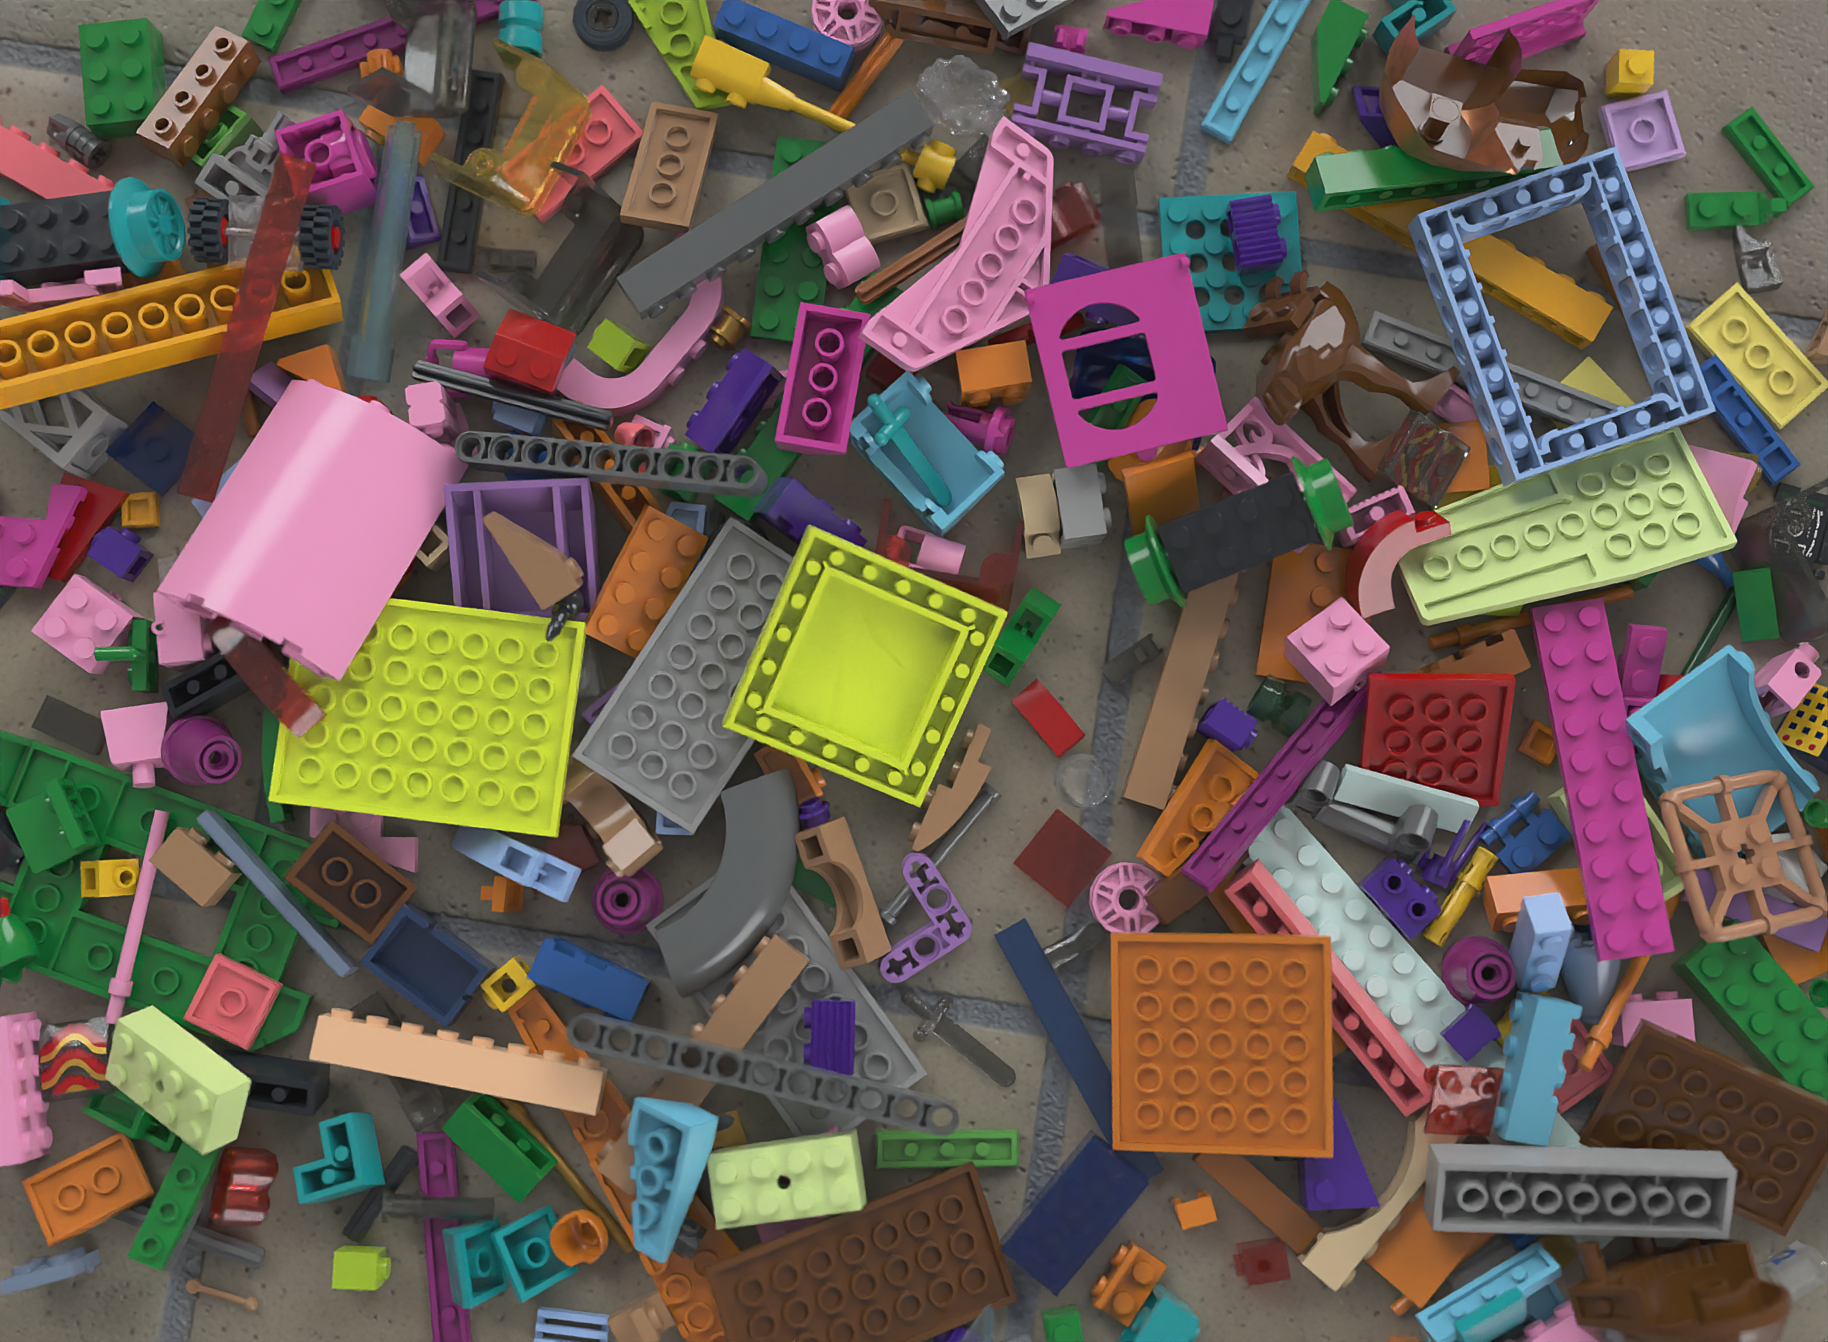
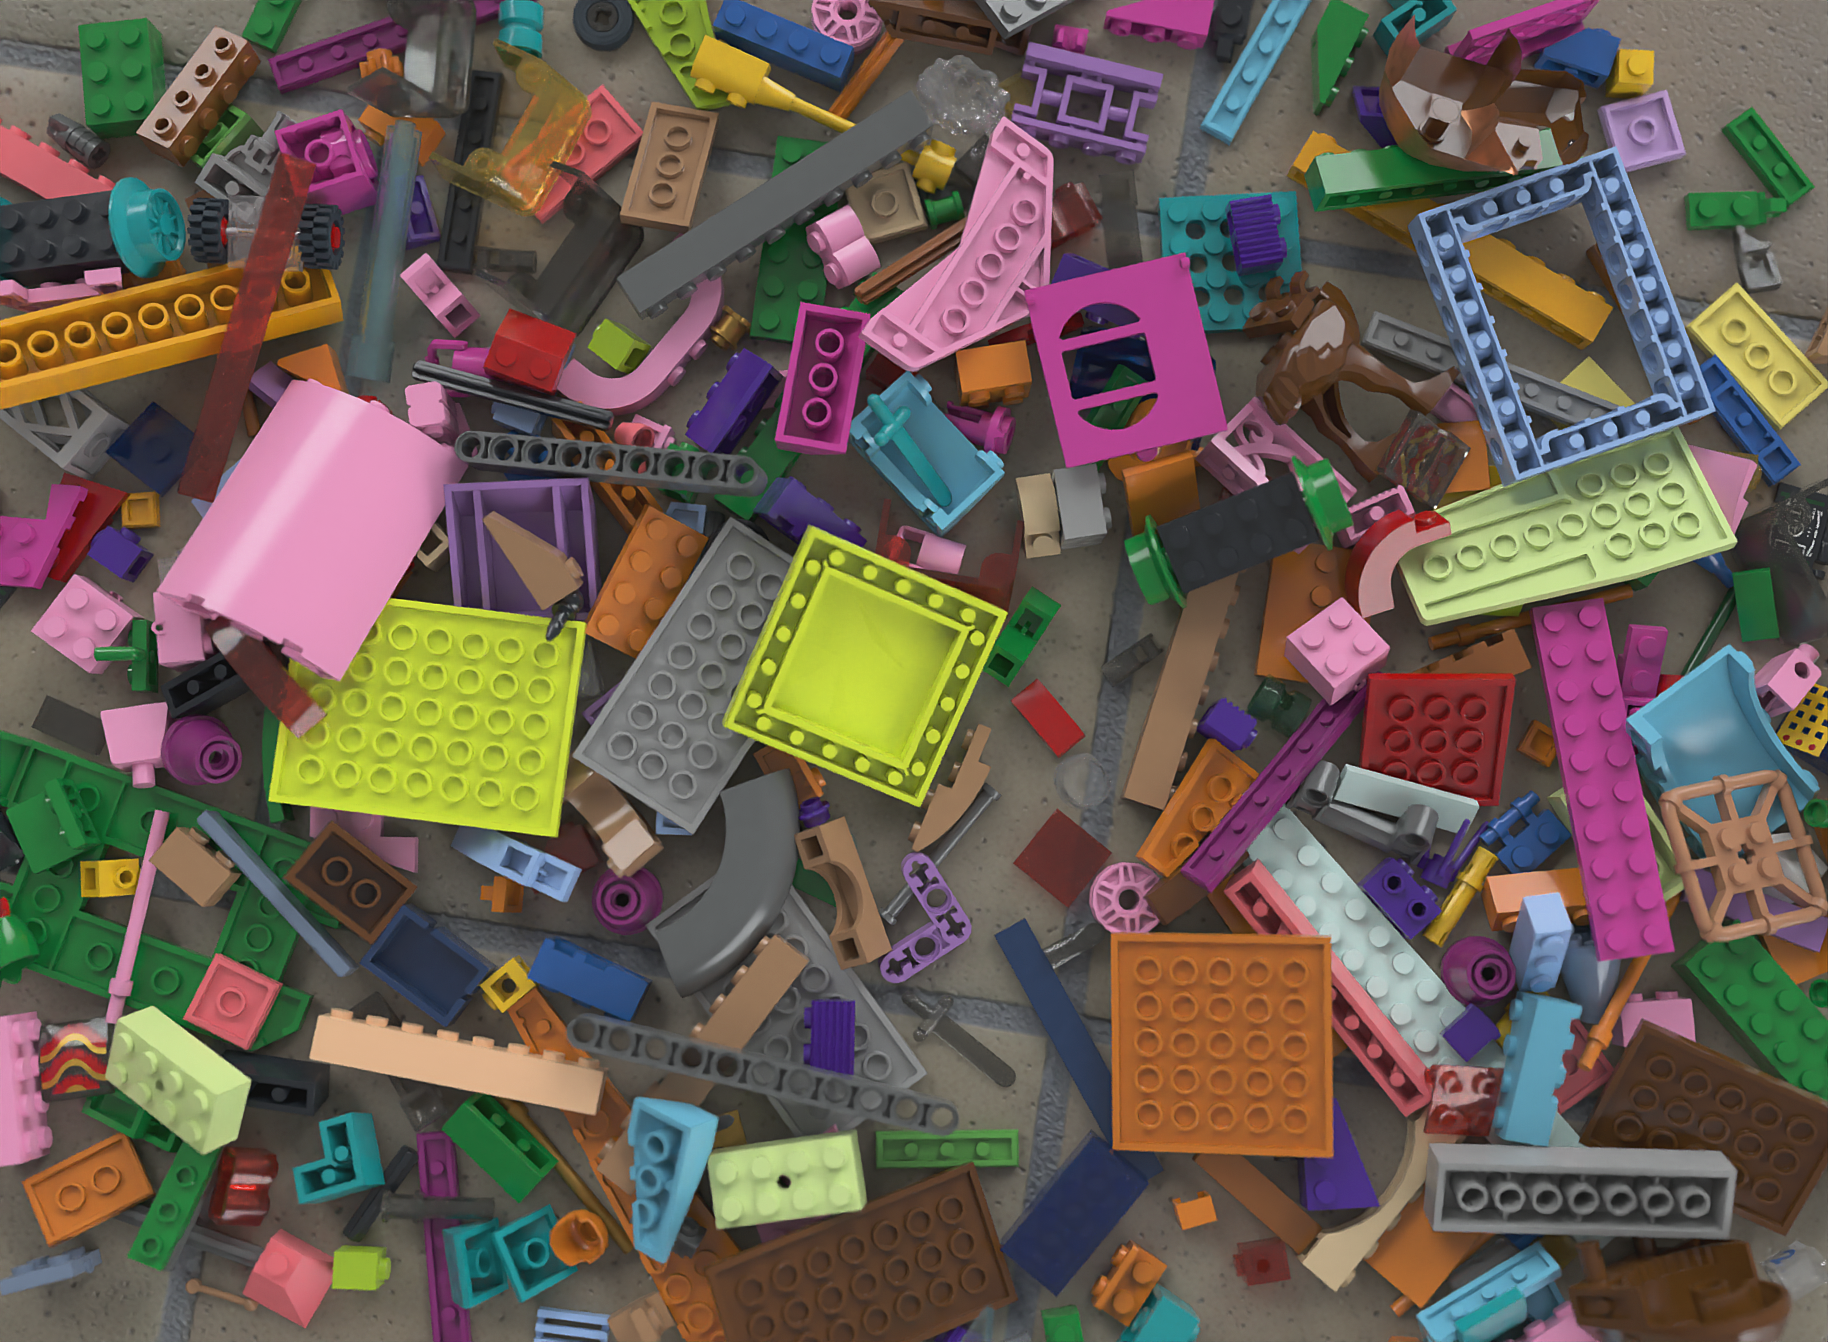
(290, 1278): none -> coral slope
(1584, 55): none -> blue slope

